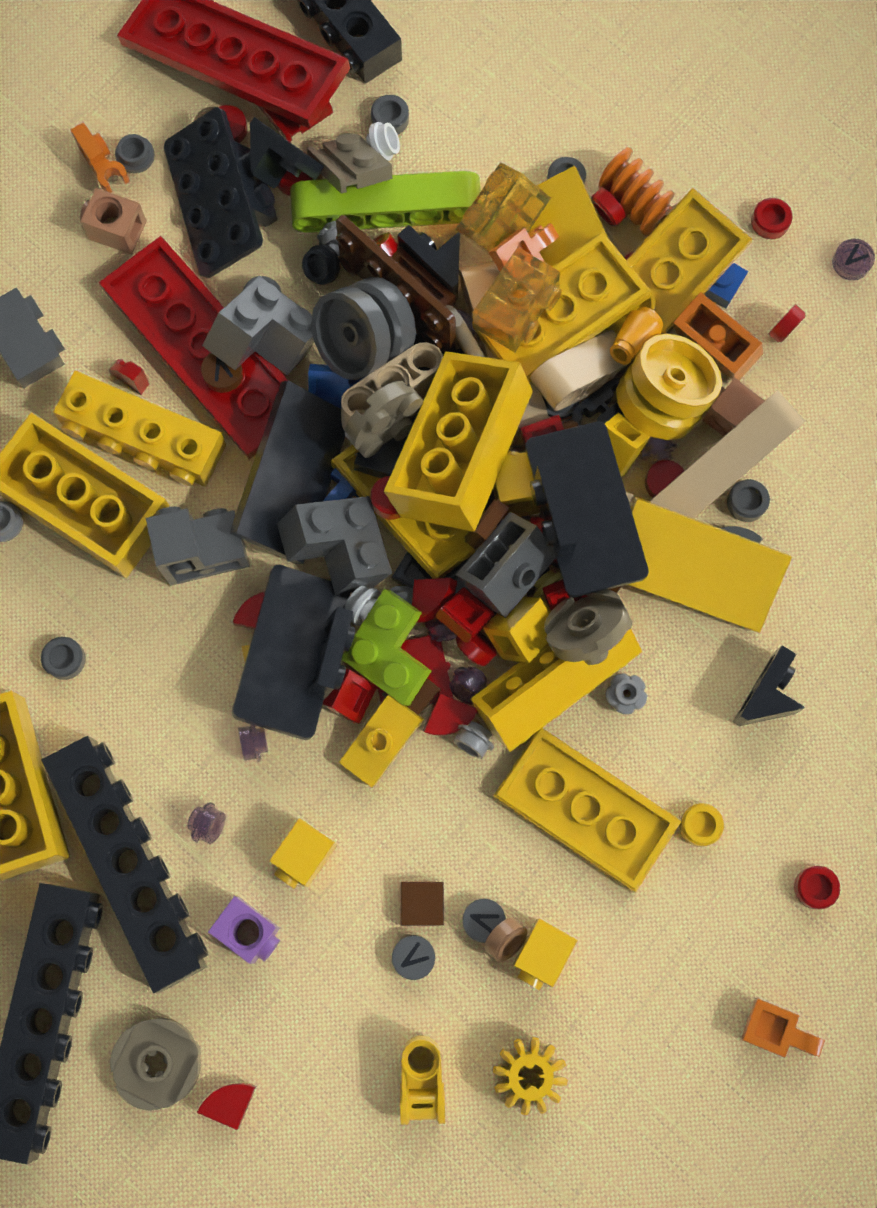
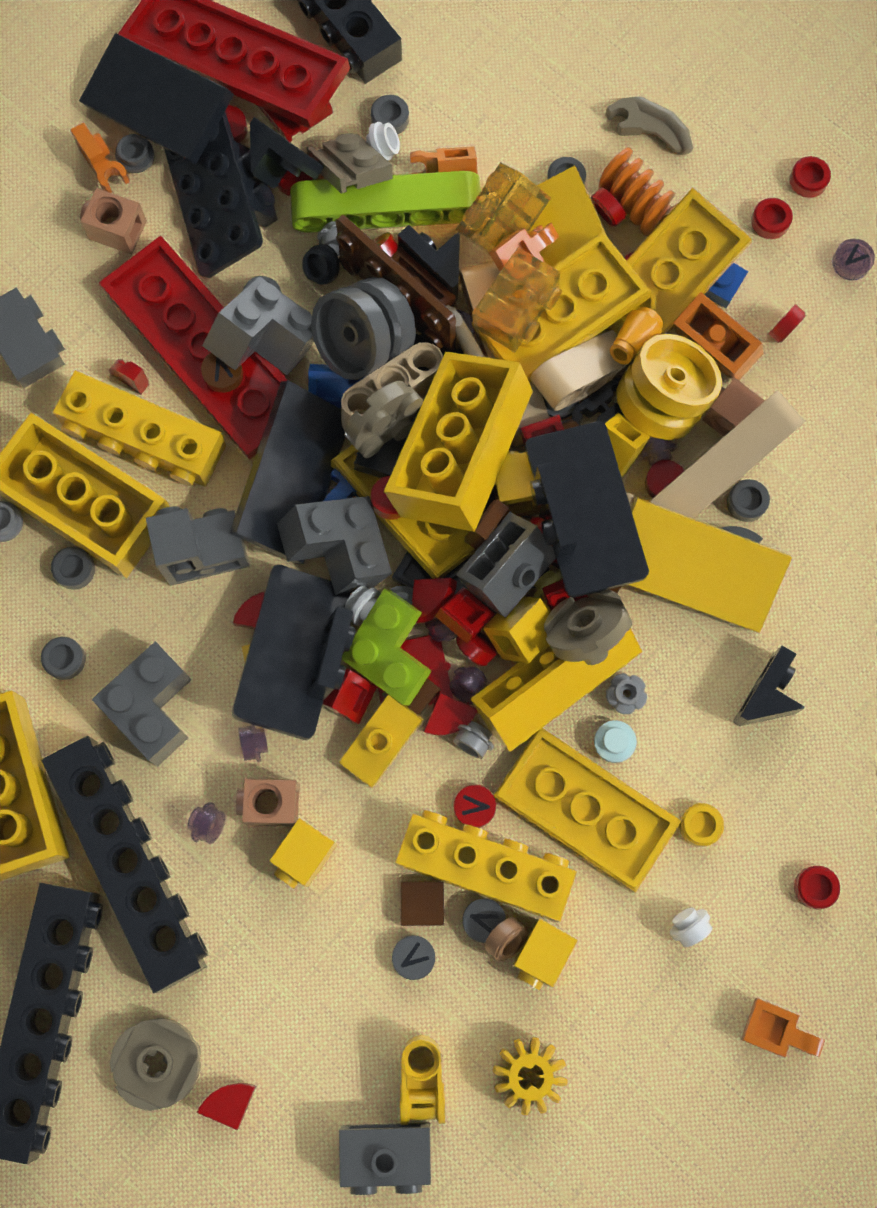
(73, 568): none -> dark grey tile
(136, 700): none -> dark grey brick
(156, 98): none -> black tile
(227, 925): medium lavender brick -> none
(288, 802): none -> nougat brick
(385, 1157): none -> dark grey brick
(446, 159): none -> orange plate
(474, 806): none -> red tile
(485, 866): none -> yellow brick
(615, 741): none -> light aqua plate
(653, 119): none -> dark tan piece
(691, 926): none -> white plate
(810, 176): none -> red tile

